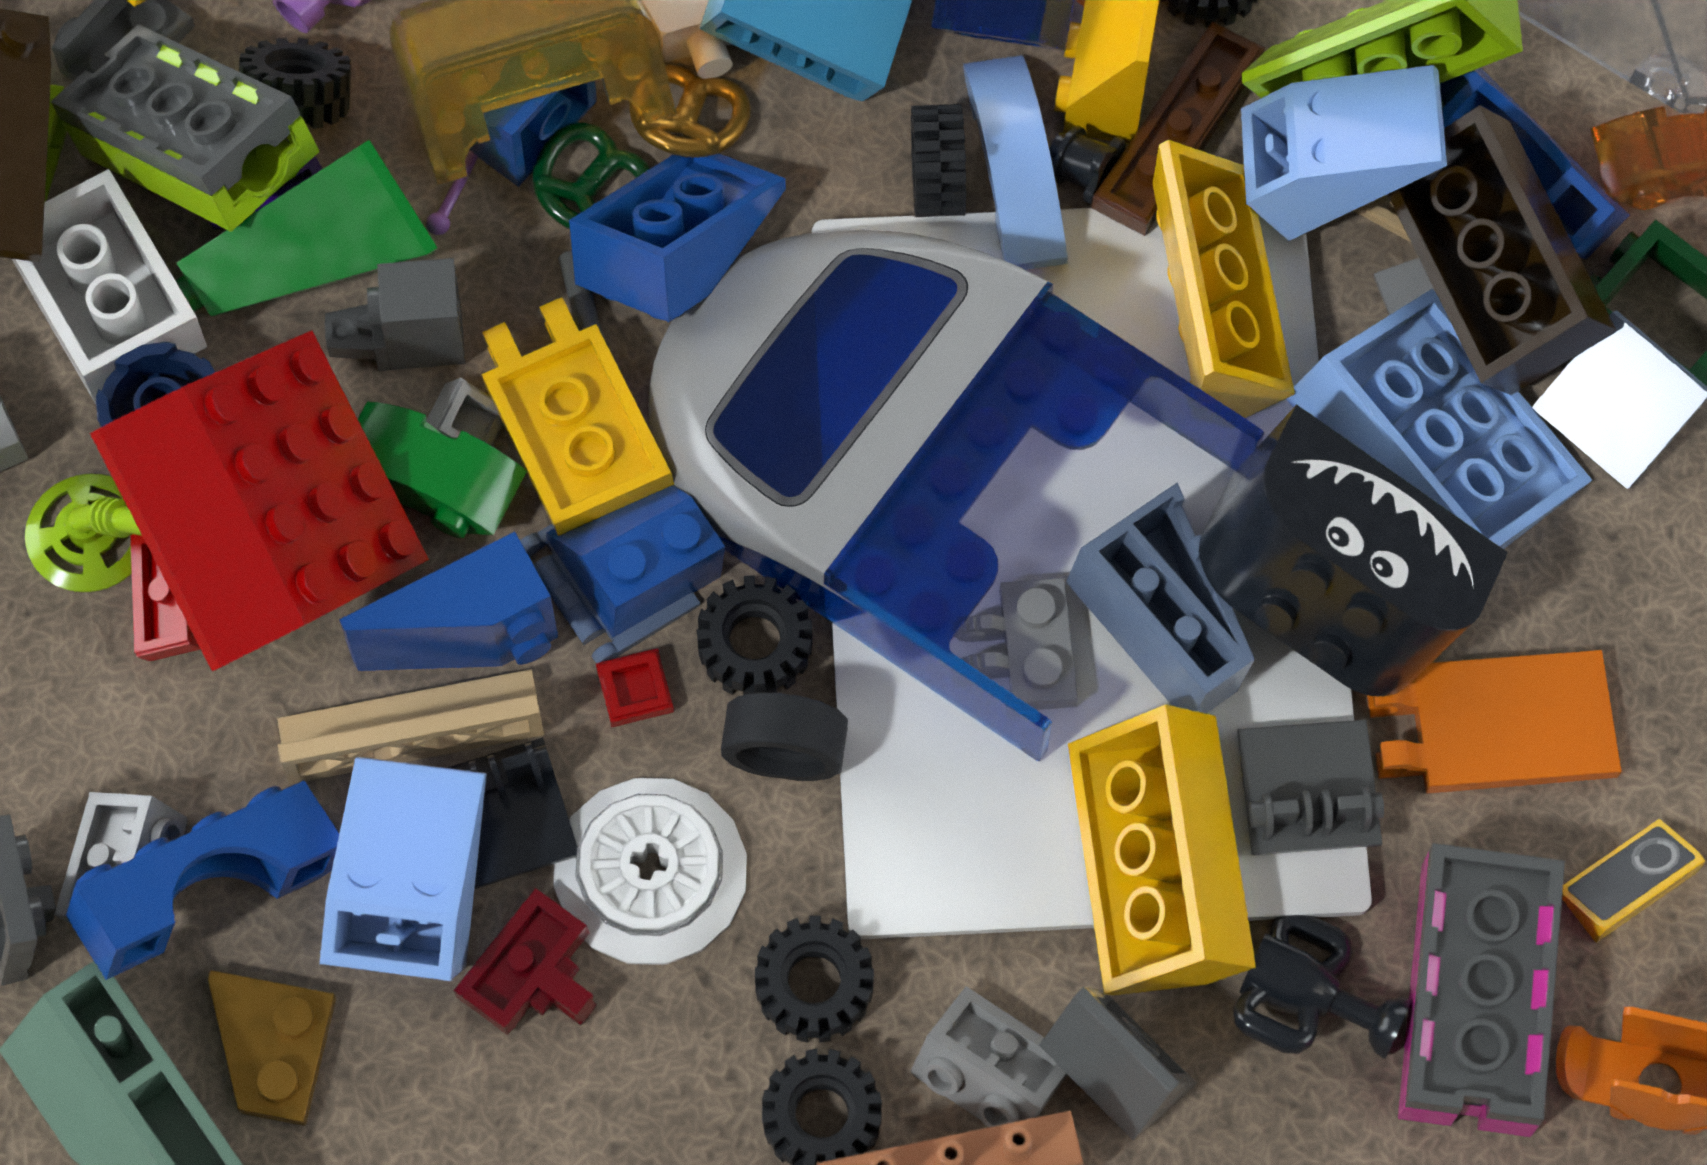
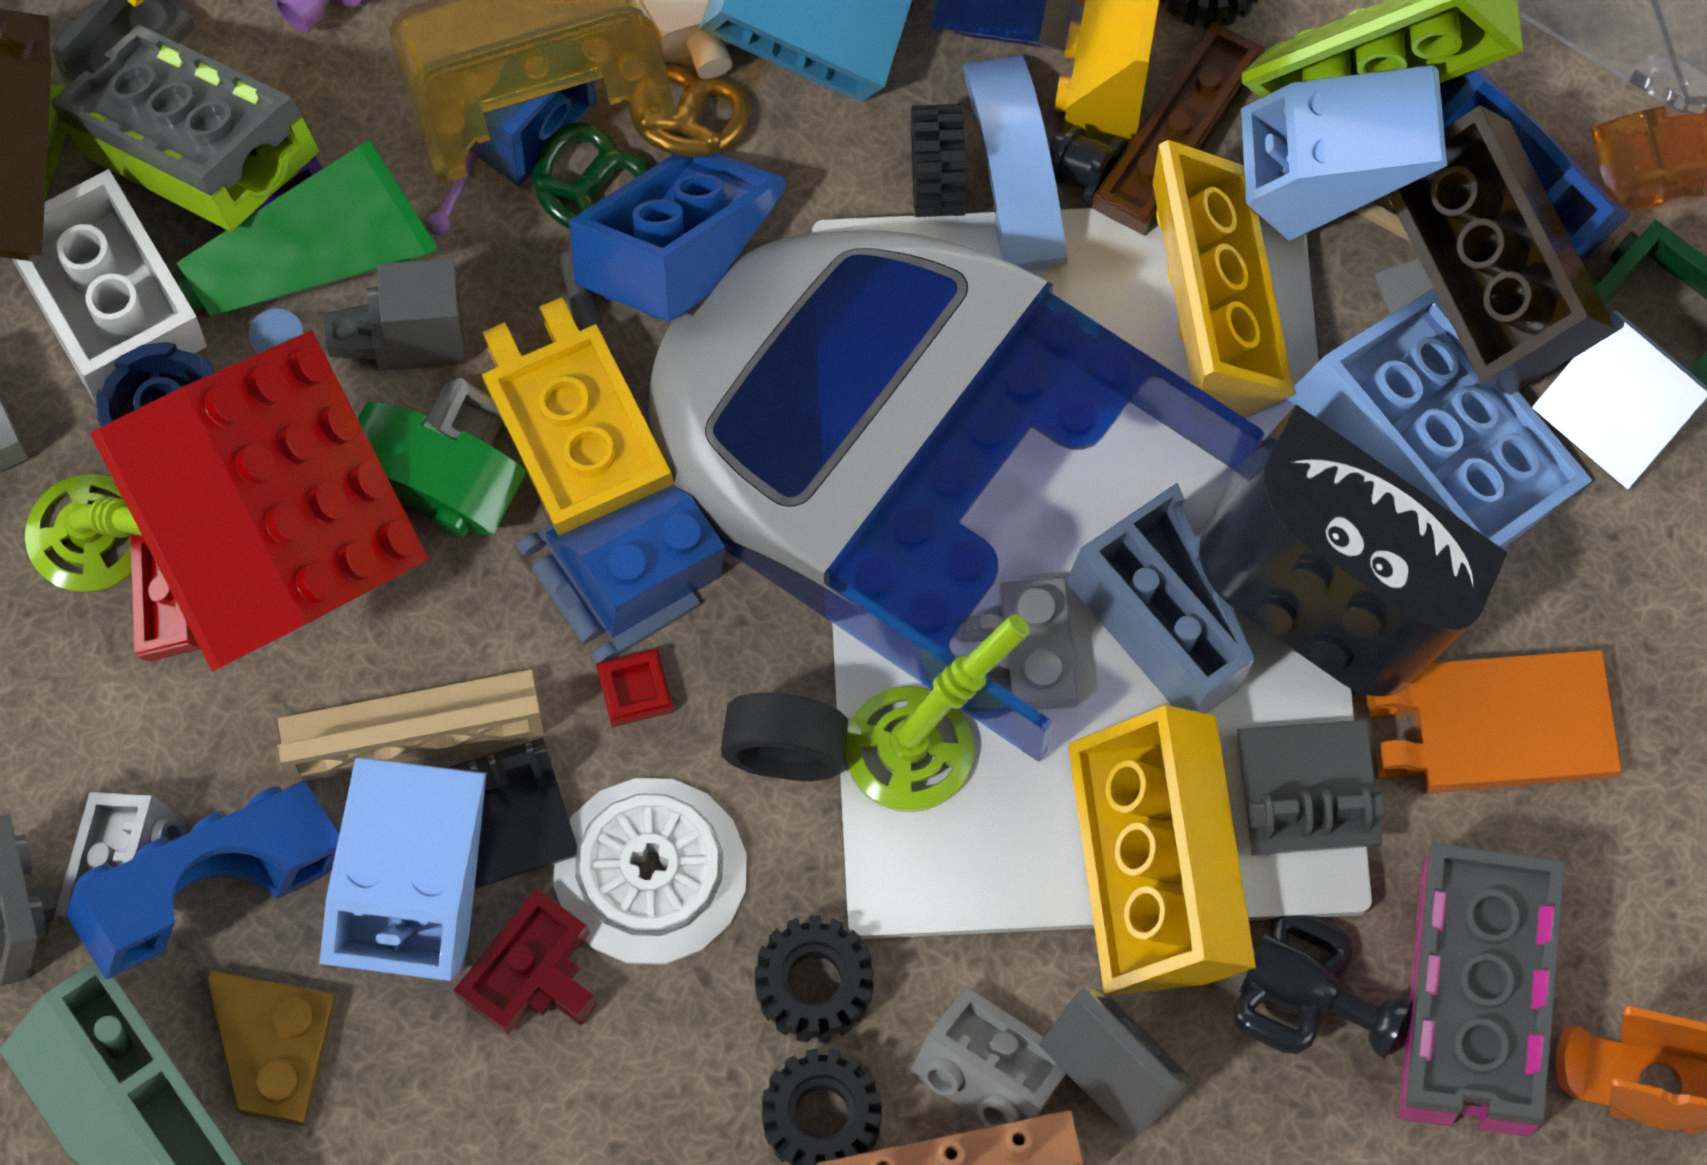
(273, 328): none -> light blue sticker
(308, 73): black tyre -> none
(461, 616): blue slope -> none
(745, 602): black tyre -> none
(919, 735): none -> lime dish
(1630, 879): slope -> none

